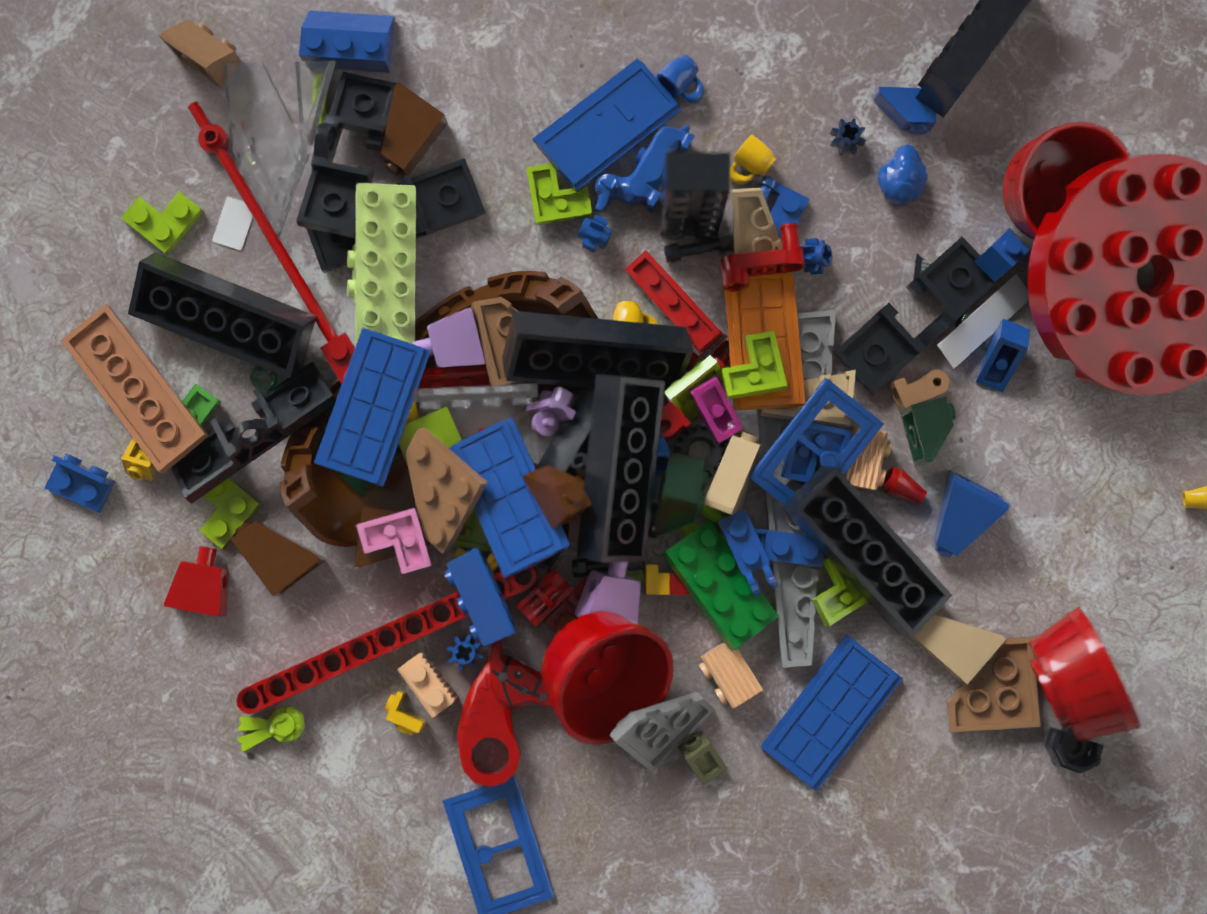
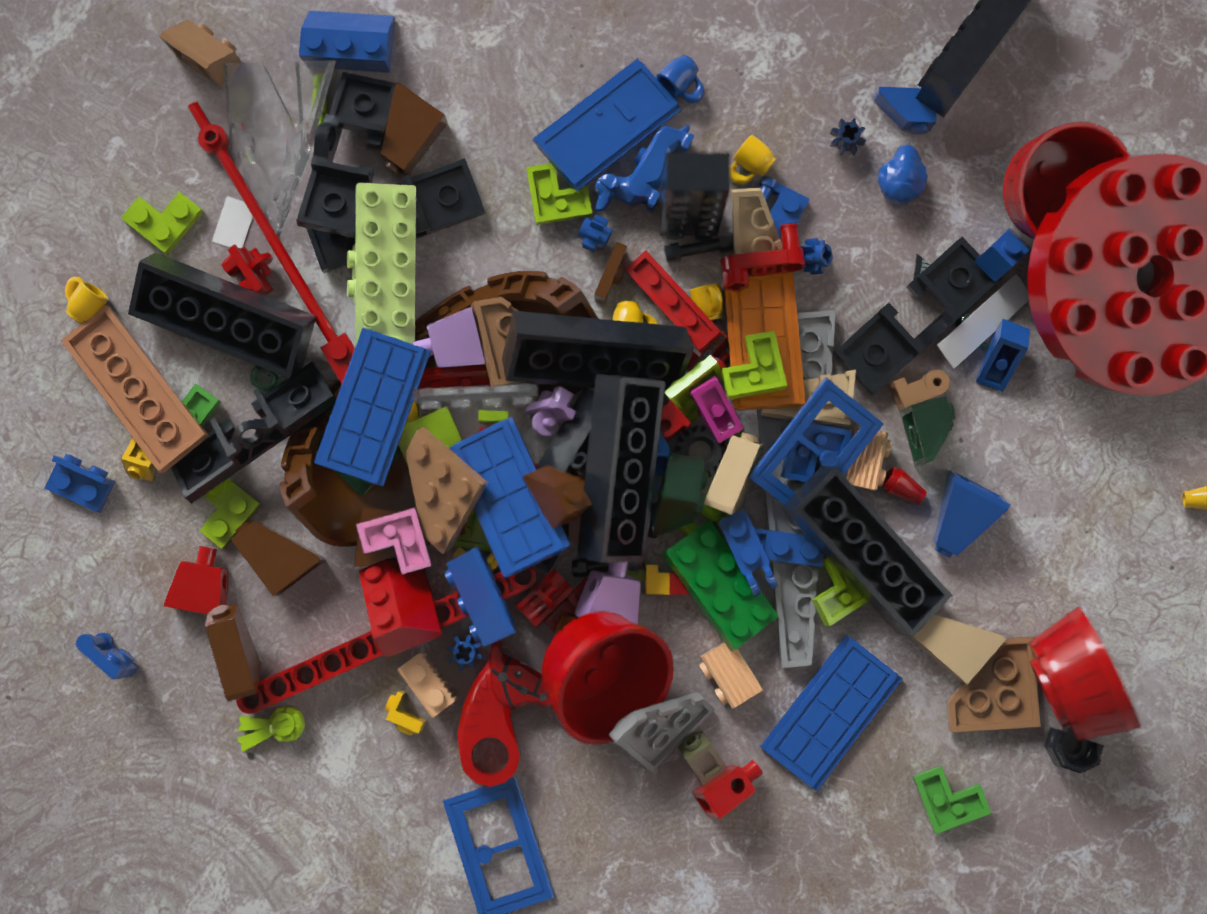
(83, 299): none -> yellow piece
(106, 656): none -> blue plate
(233, 652): none -> reddish brown slope
(252, 265): none -> red hips
(399, 607): none -> red slope
(492, 416): none -> lime tile
(612, 274): none -> reddish brown plate
(709, 300): none -> yellow piece
(717, 796): none -> red torso
(946, 808): none -> bright green plate

